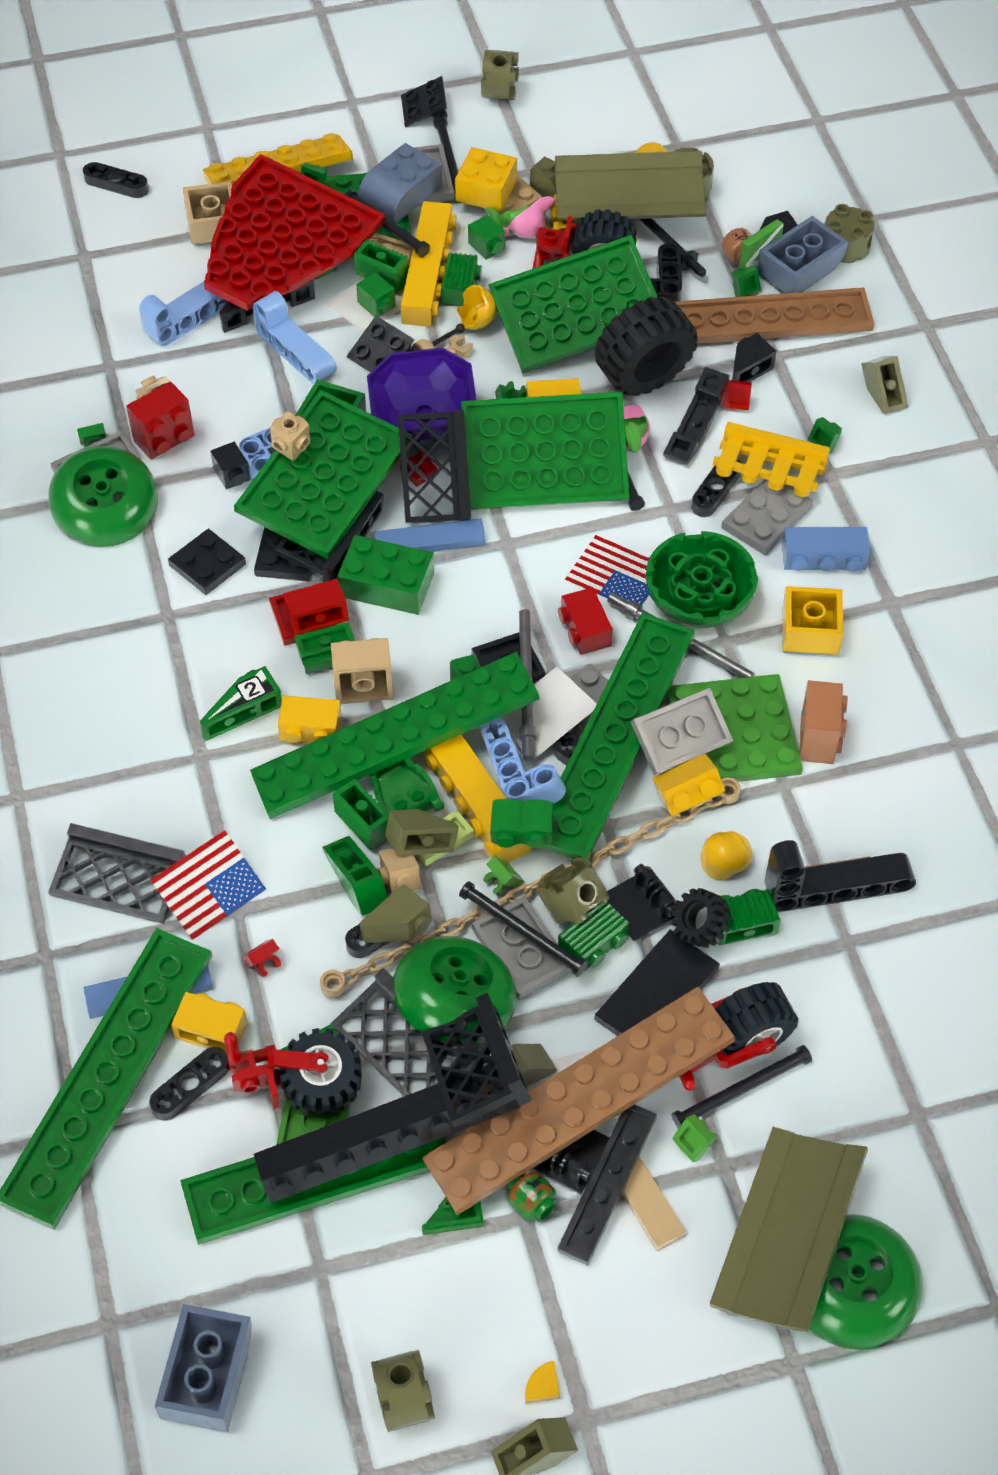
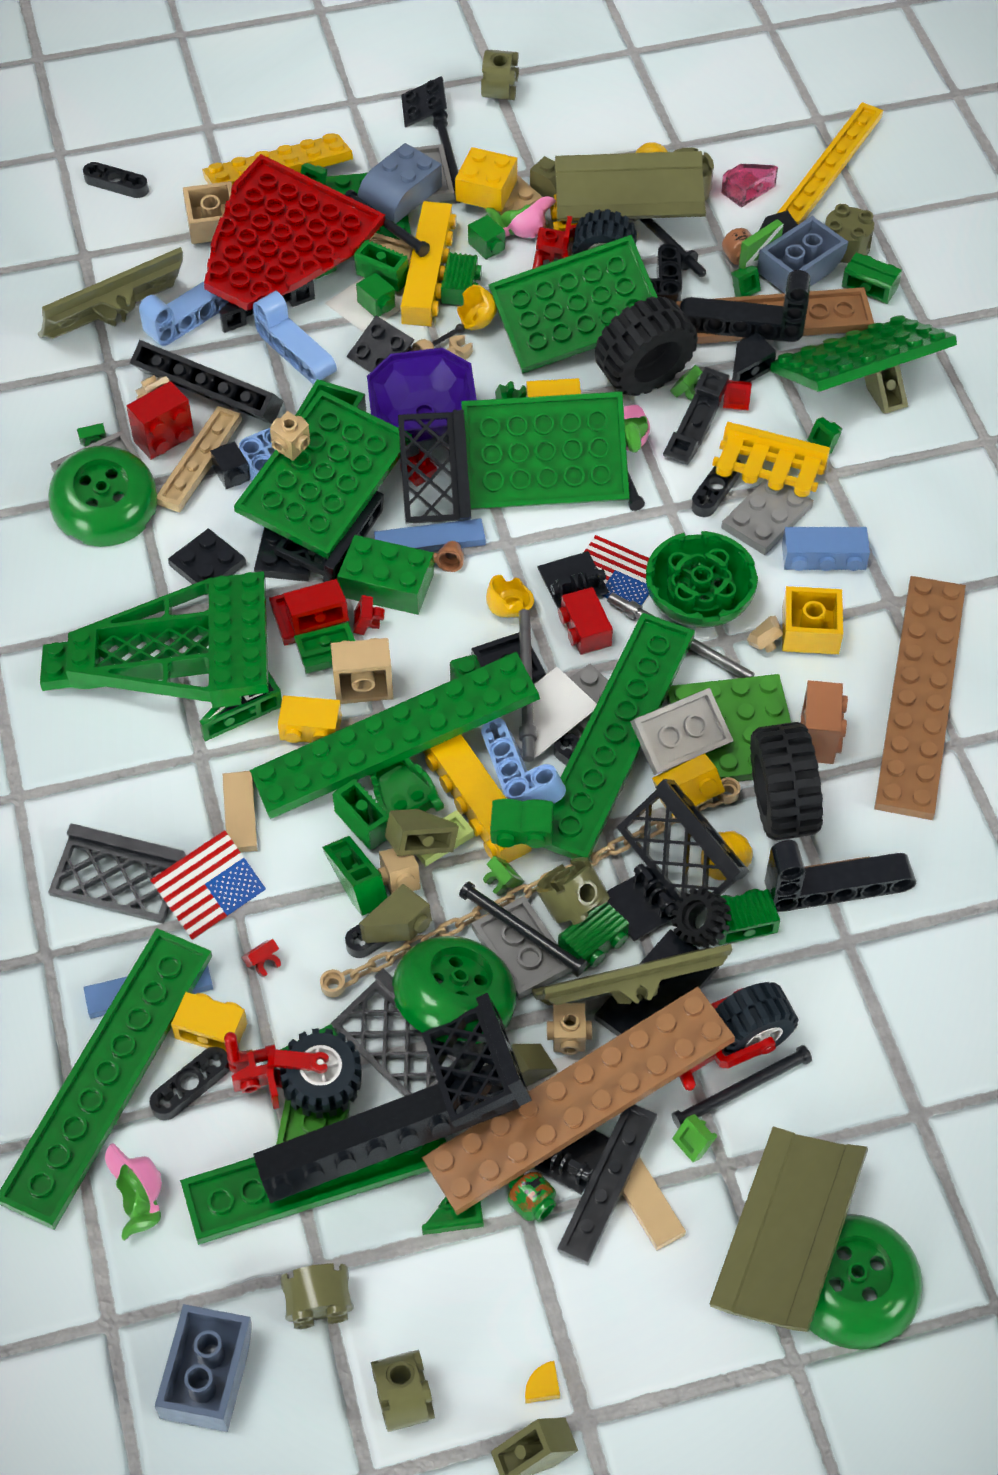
(111, 296): none -> olive hinge
(140, 1187): none -> hair
(198, 459): none -> tan plate
(207, 382): none -> black brick
(230, 627): none -> green wing
(240, 810): none -> tan tile
(317, 1294): none -> olive brick
(366, 615): none -> red tile
(450, 557): none -> nougat bar
(508, 597): none -> yellow hair
(569, 1028): none -> tan brick
(572, 575): none -> black hinge
(633, 980): none -> olive hinge
(687, 383): none -> bright green tile
(695, 826): none -> black fence
(745, 319): none -> black beam
(748, 182): none -> clear pink slope
(766, 634): none -> tan piece
(786, 781): none -> black tyre
(832, 162): none -> yellow plate
(862, 353): none -> green plate
(876, 277): none -> green brick
(920, 699): none -> medium nougat plate

